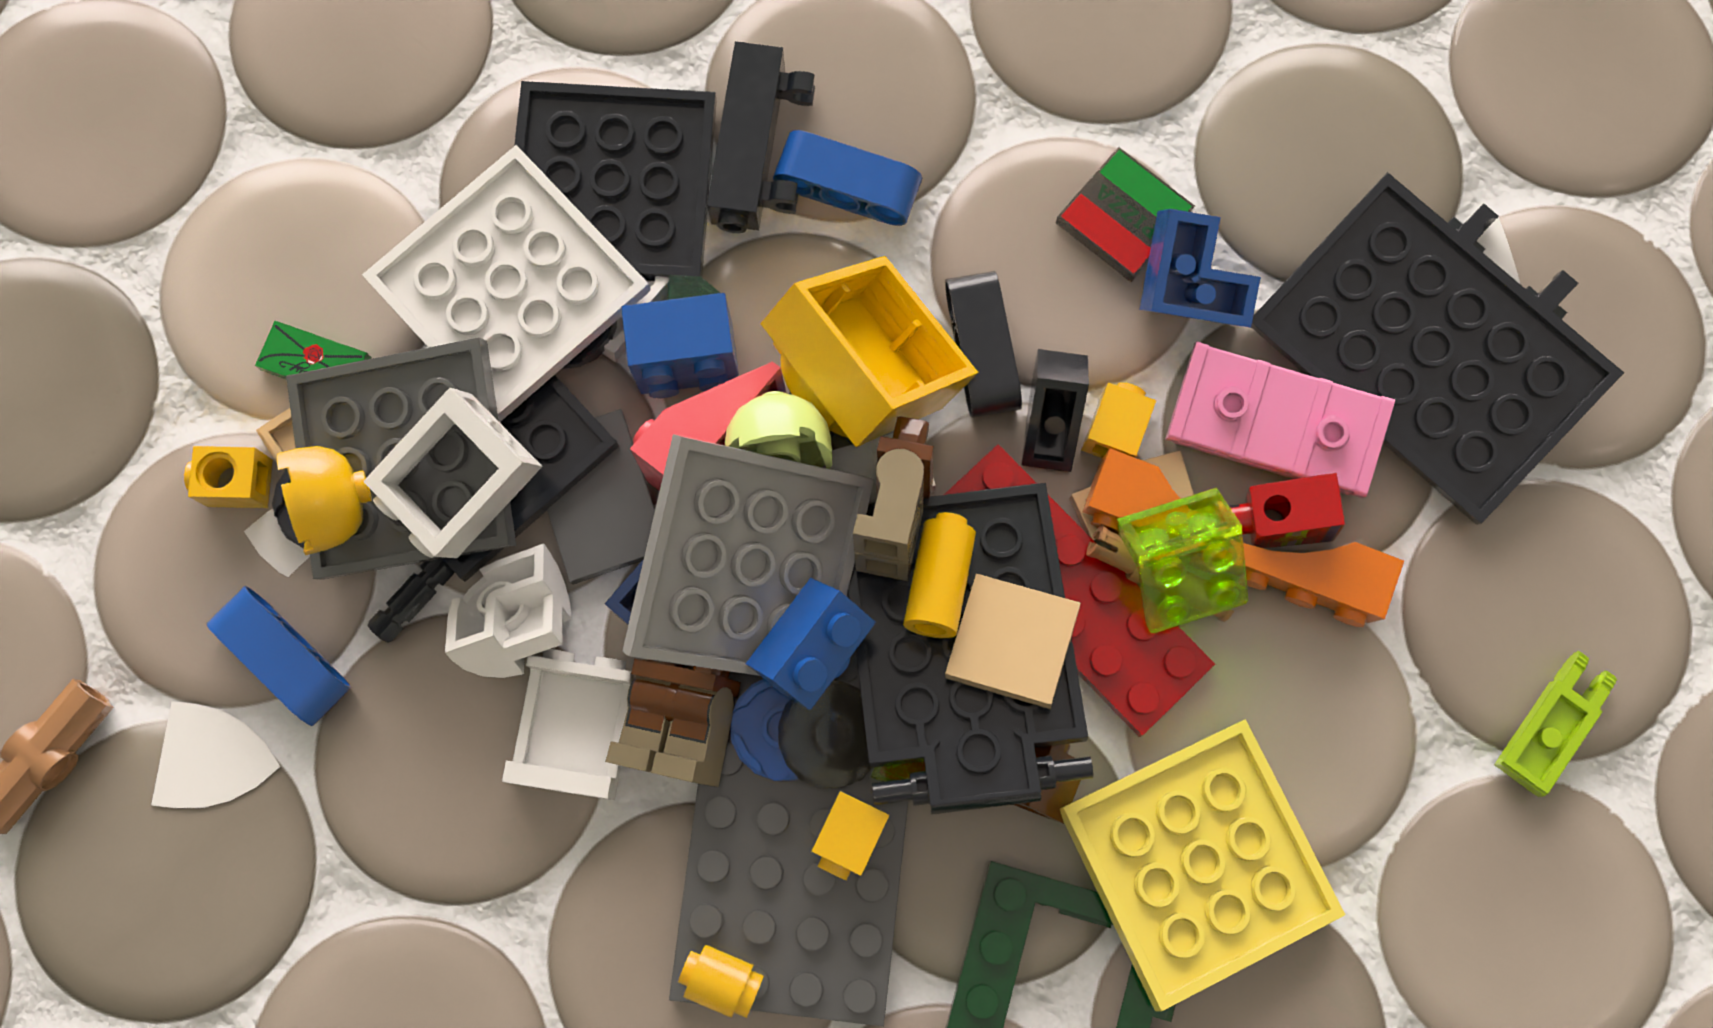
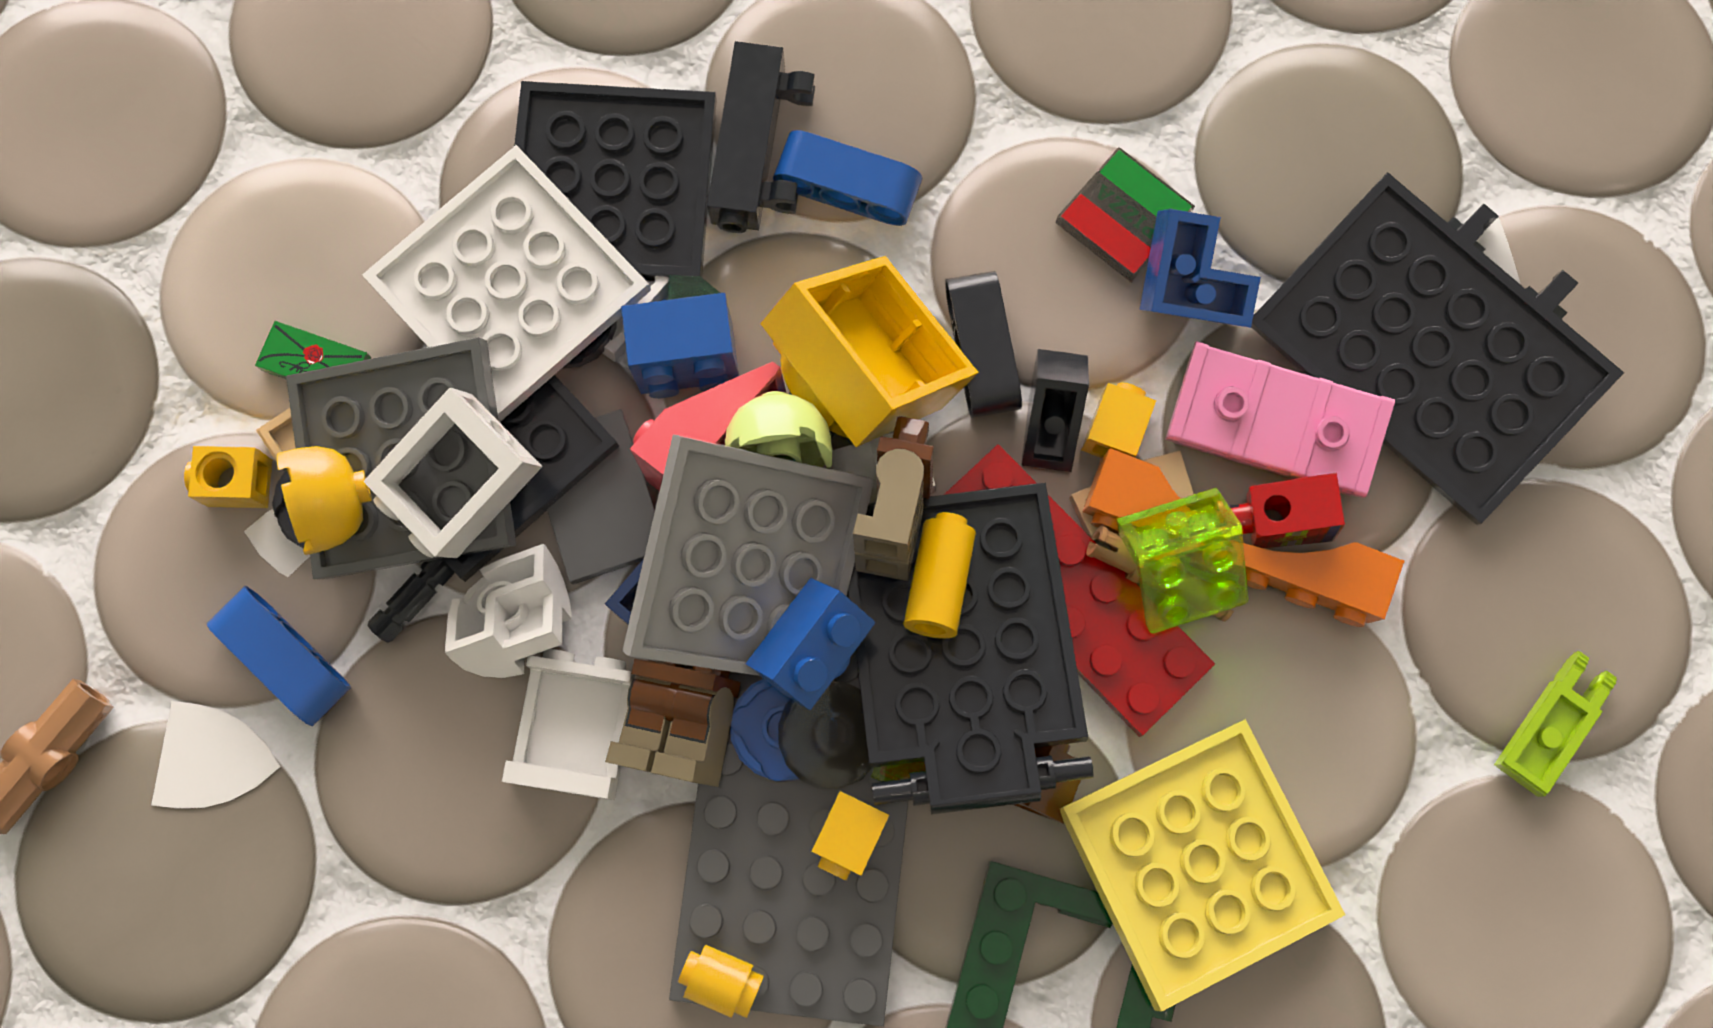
(1013, 641): tan tile -> none

